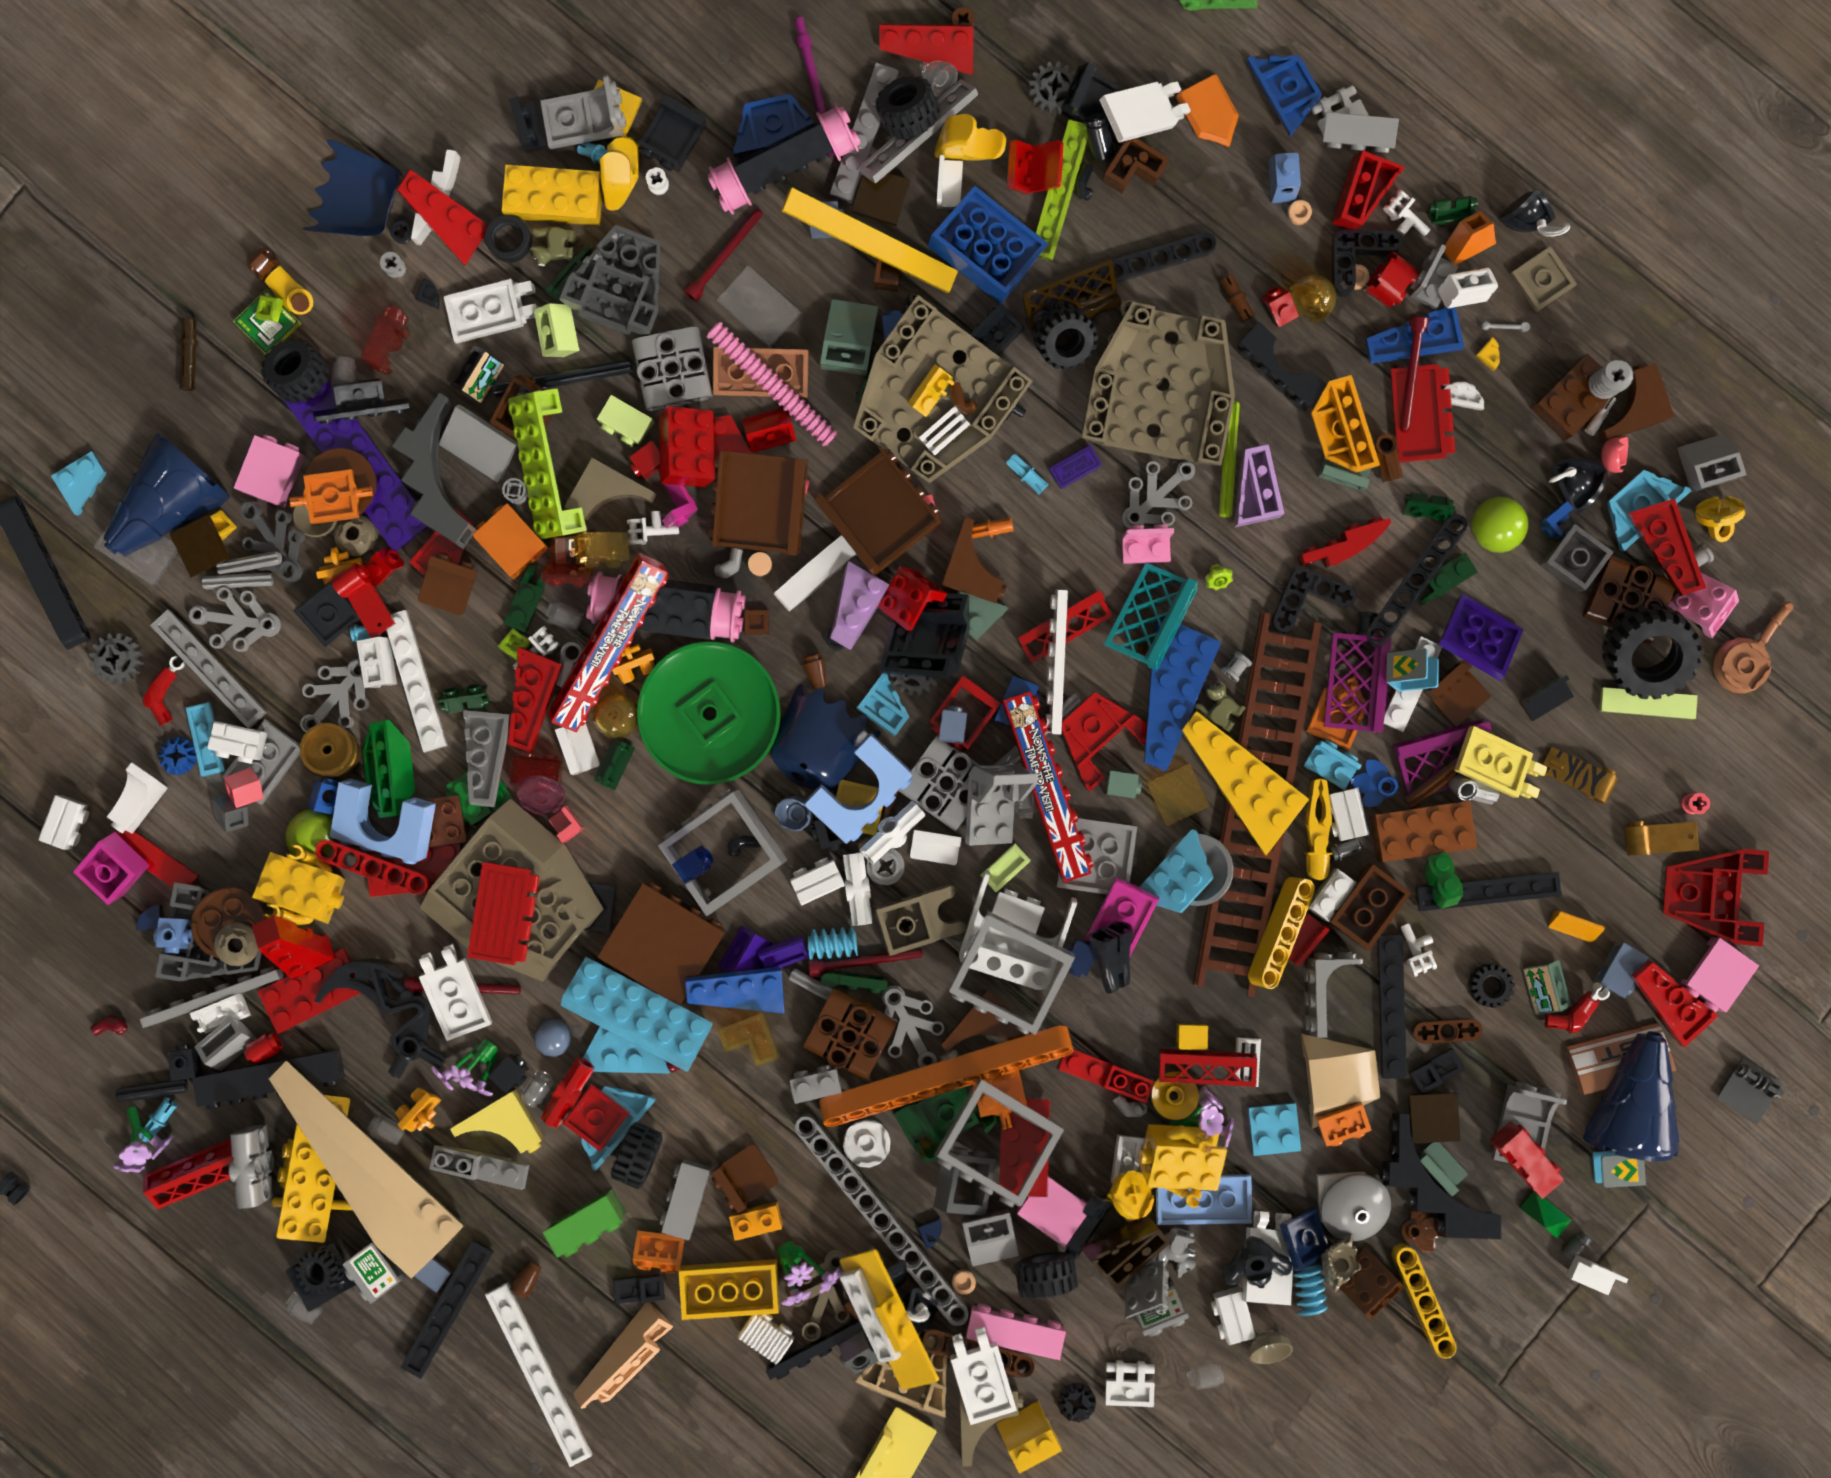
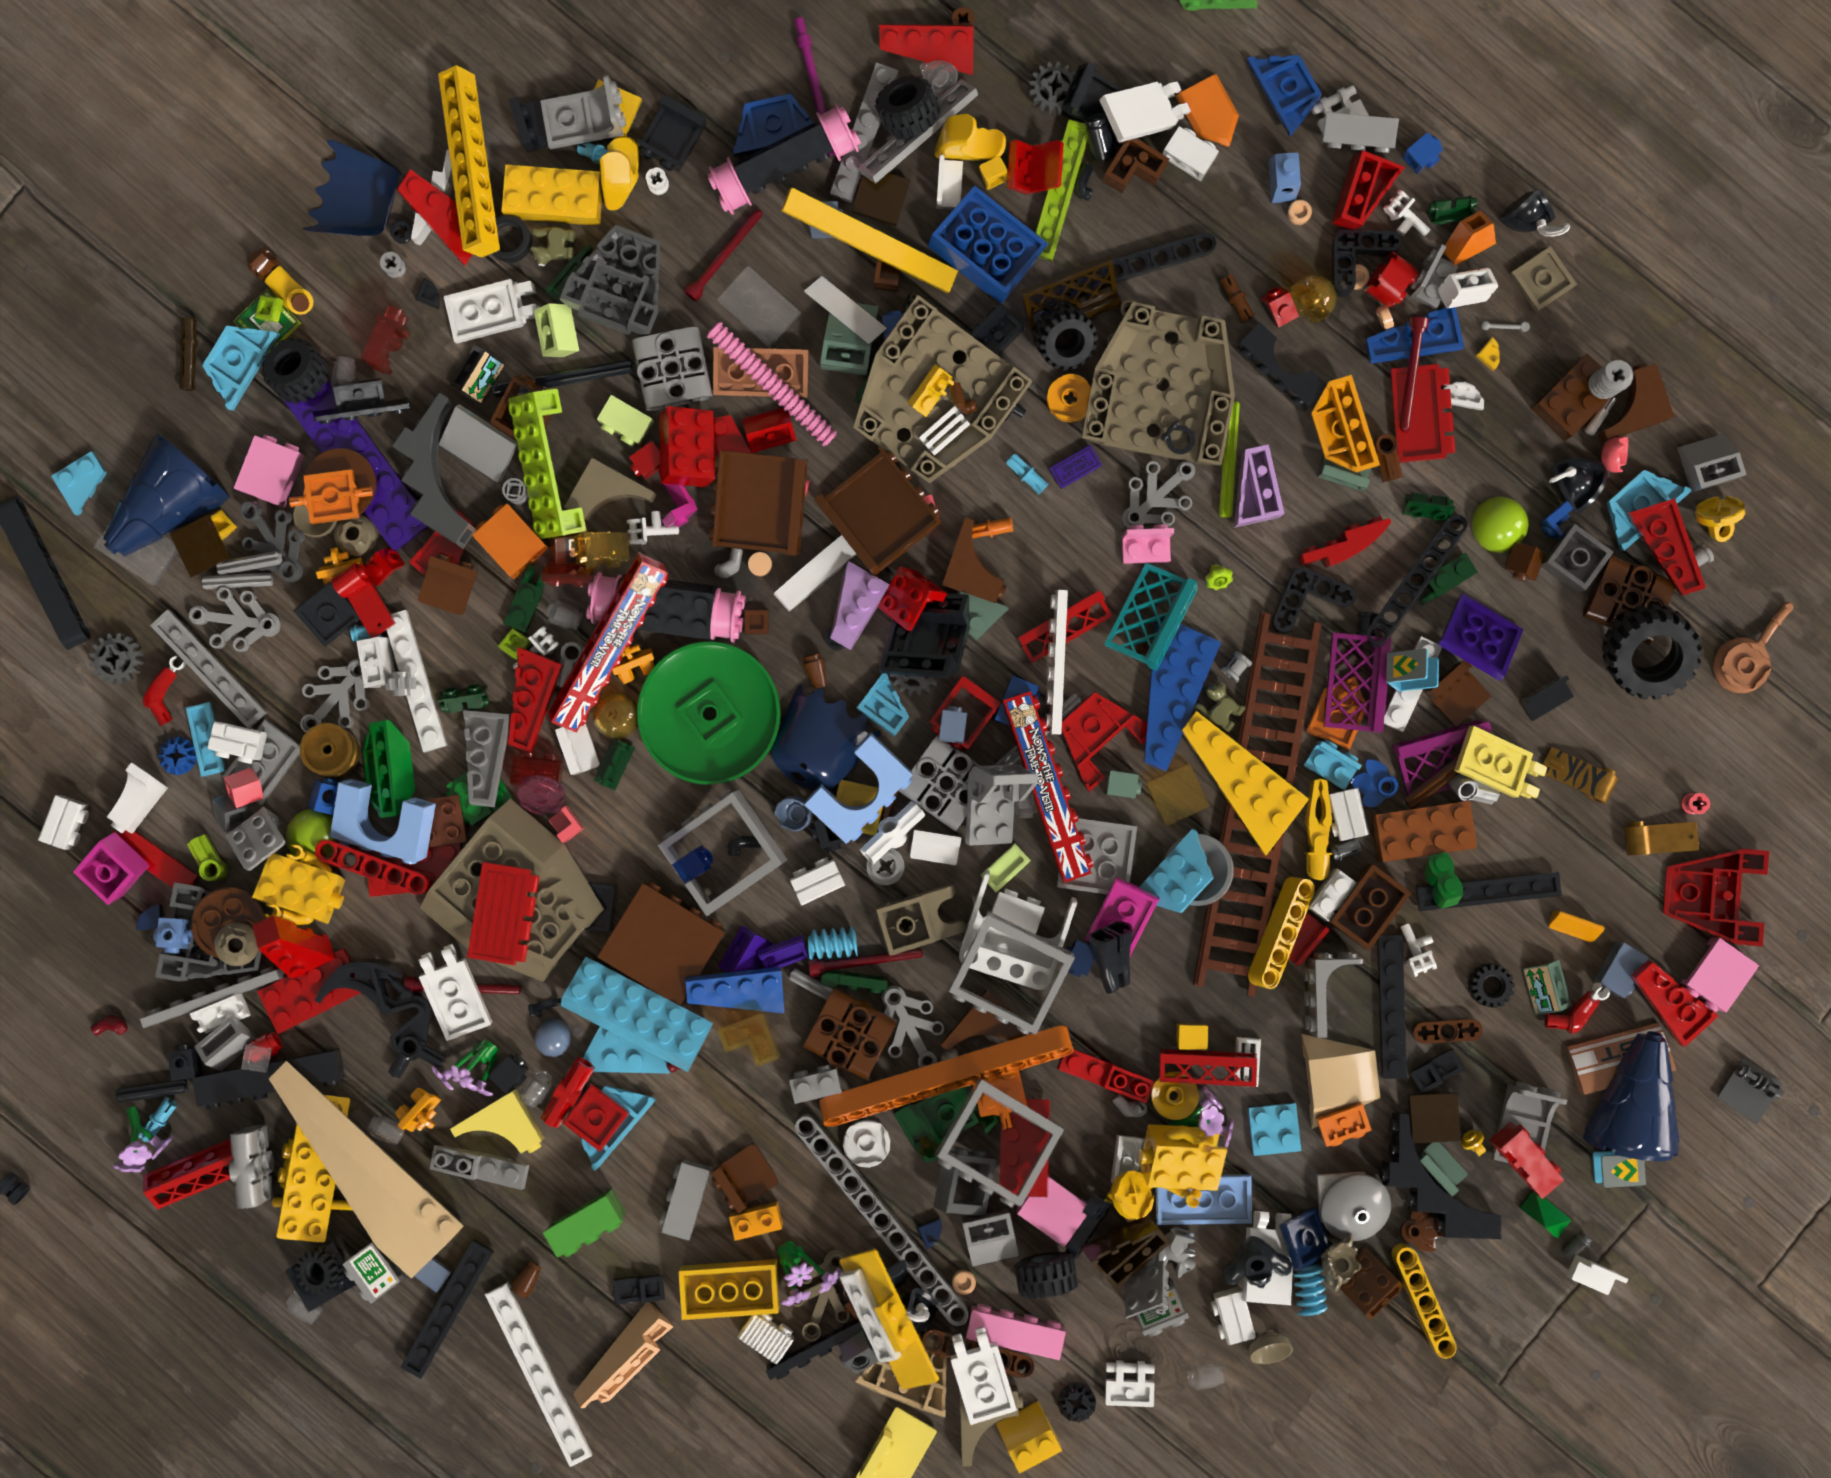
(206, 857): none -> lime piece
(236, 360): none -> medium azure wing
(256, 838): none -> light grey bracket
(256, 1058): none -> clear tile
(400, 683): none -> light grey gear
(468, 161): none -> yellow brick
(536, 1008): none -> black piece
(636, 1155): black tyre -> none
(658, 1251): orange bracket -> none
(845, 309): none -> white sticker
(857, 889): white piece -> none
(993, 173): none -> yellow slope
(1058, 405): none -> light orange plate
(1166, 436): none -> black piece
(1190, 153): none -> white brick
(1384, 317): none -> light nougat tile
(1423, 153): none -> blue brick
(1473, 1140): none -> yellow plate
(1524, 562): none -> reddish brown brick
(1674, 706): yellowish green tile -> none
(1708, 606): bright pink bracket -> none

